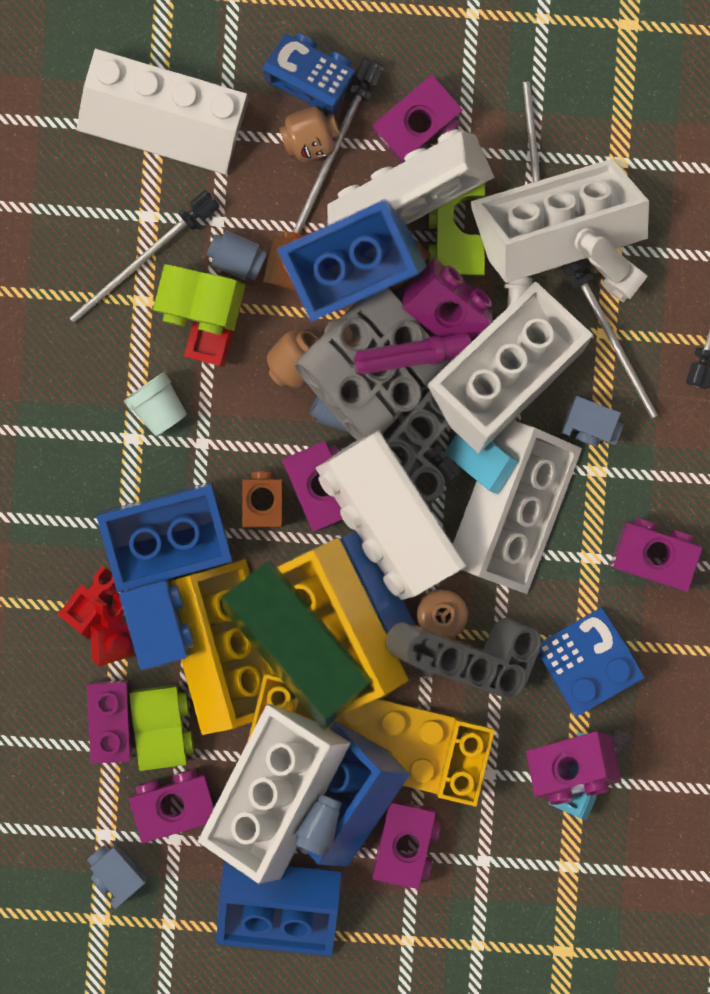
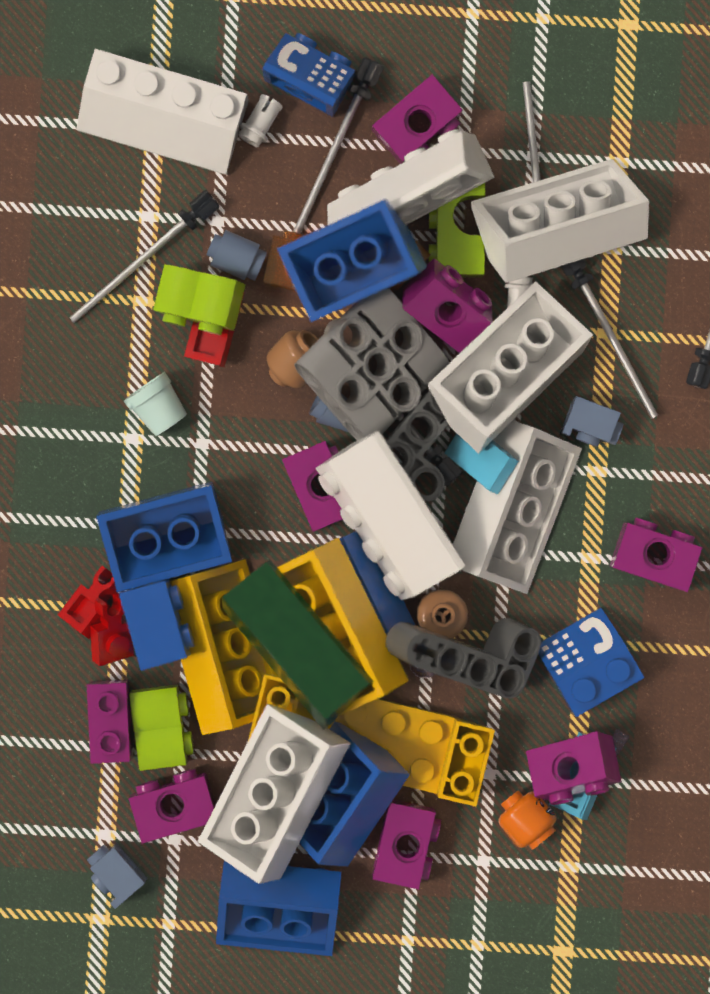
(253, 517): dark orange brick -> none
(260, 121): none -> white pin
(309, 134): medium nougat head -> none
(319, 826): sand blue cone -> none
(433, 351): magenta axle -> none
(527, 819): none -> orange head
(621, 275): white piece -> none

